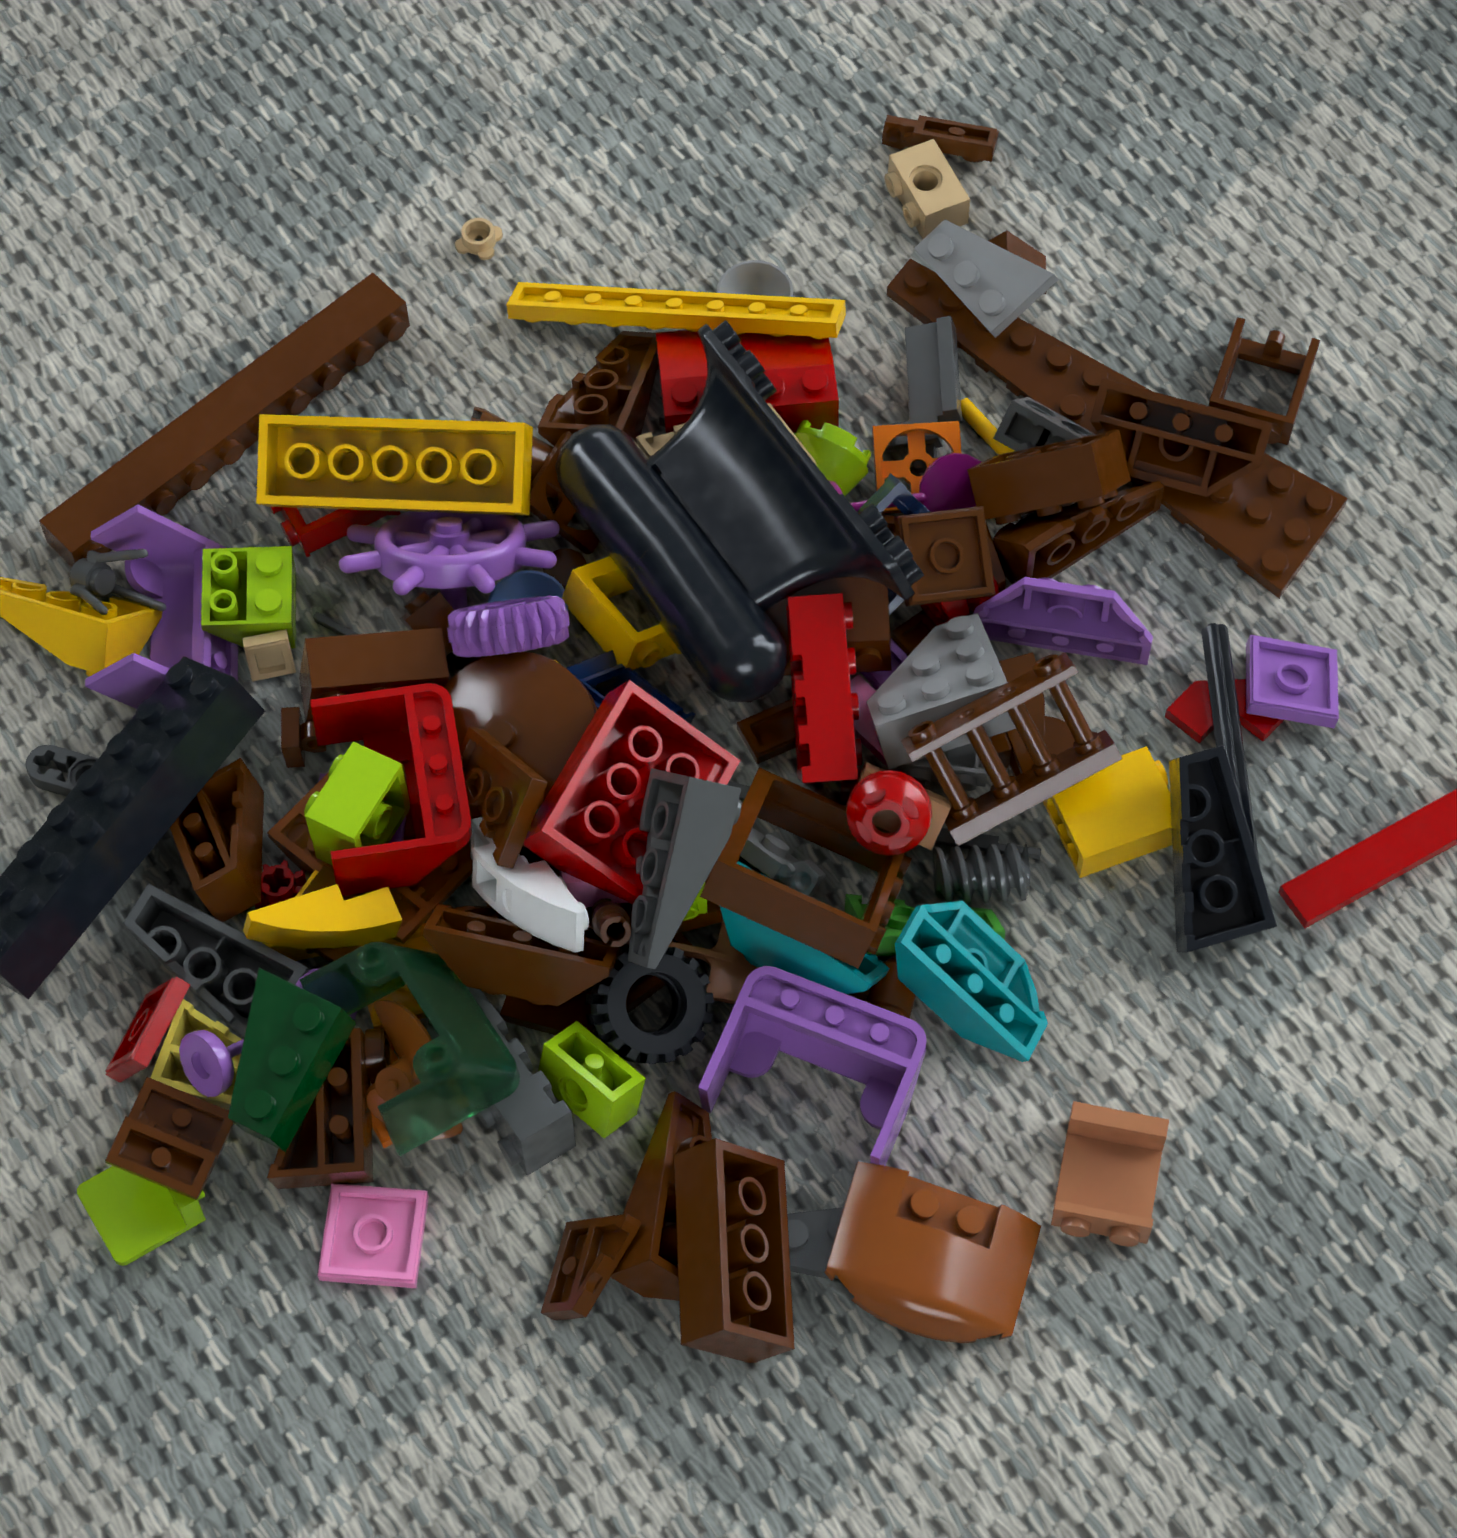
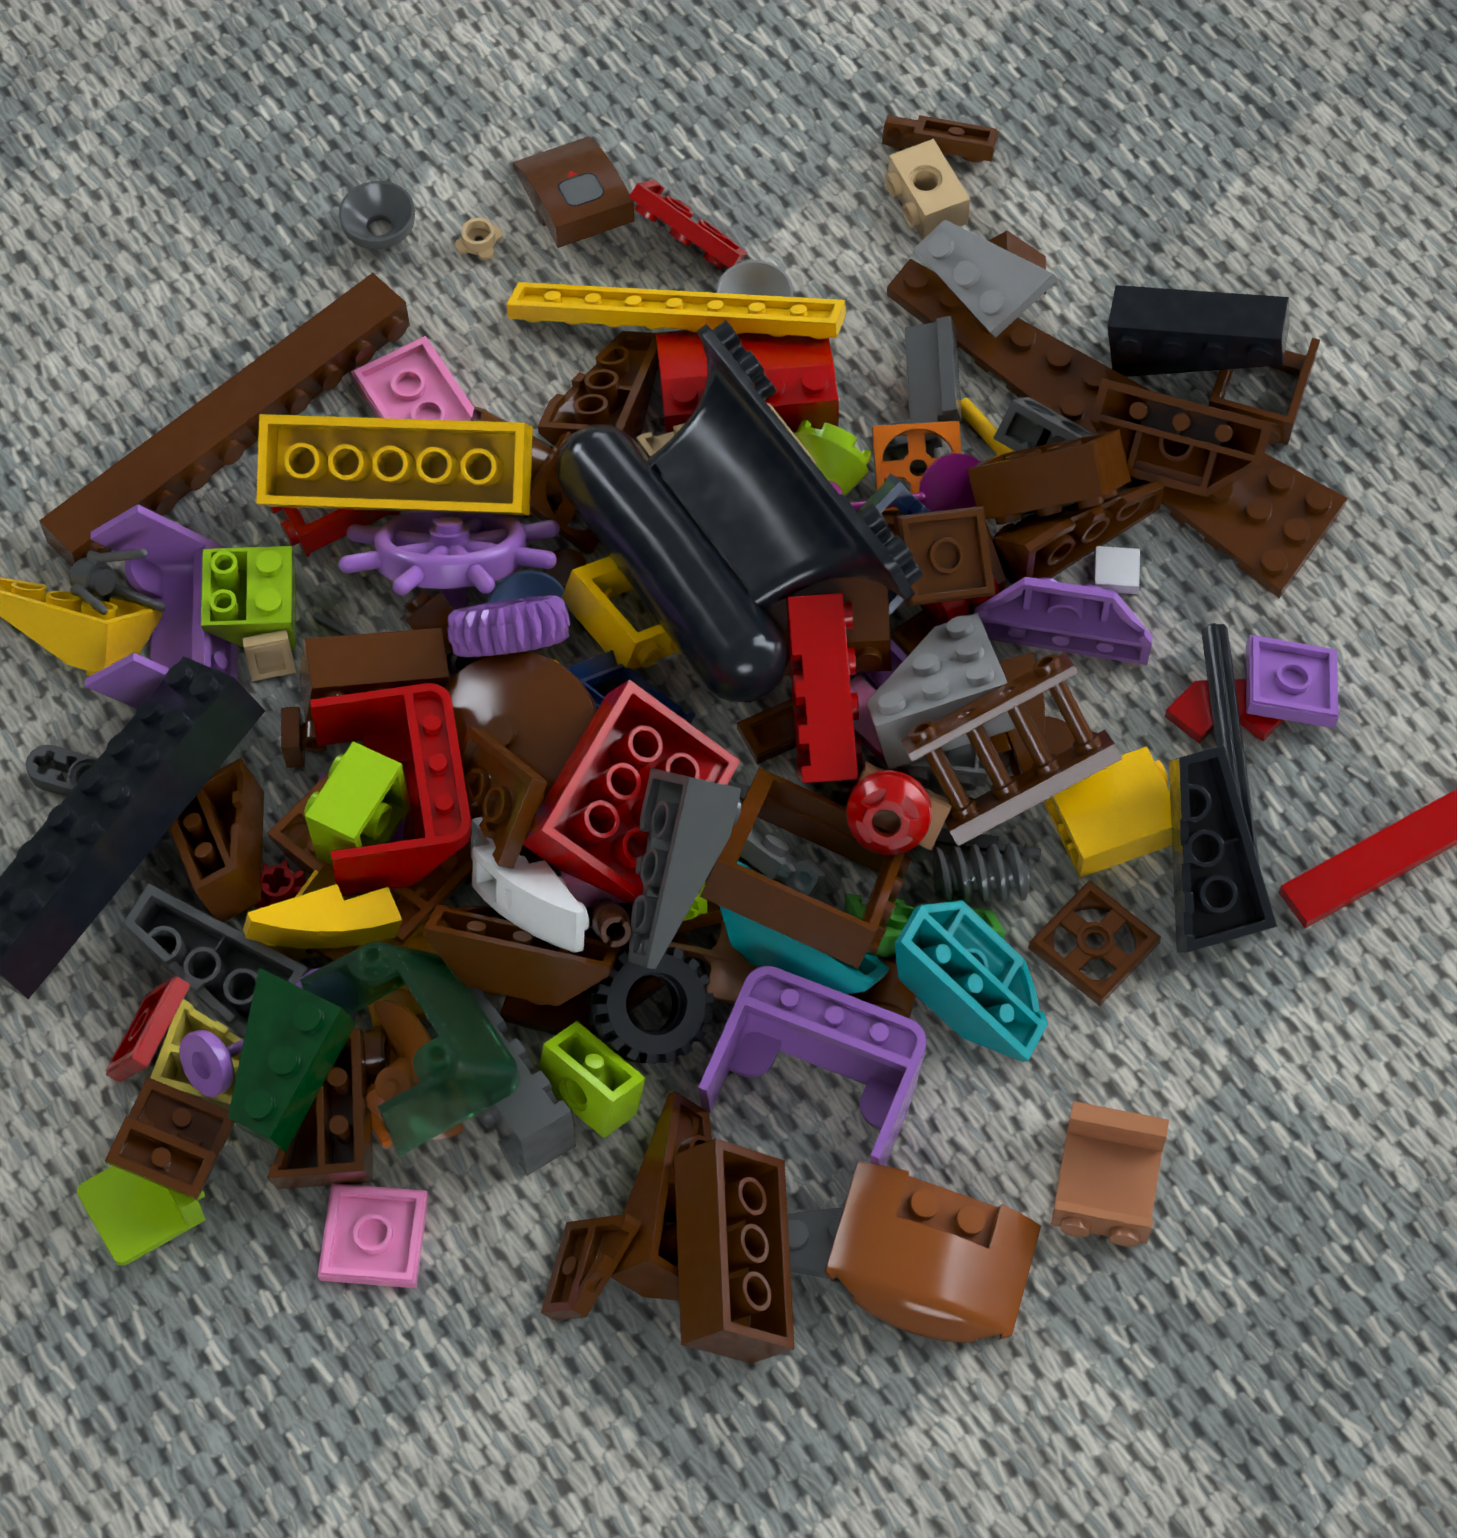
(372, 203): none -> dark grey piece
(412, 385): none -> bright pink tile
(575, 191): none -> reddish brown slope
(719, 248): none -> red wing
(1093, 897): none -> reddish brown piece
(1117, 569): none -> white tile
(1194, 330): none -> black wedge

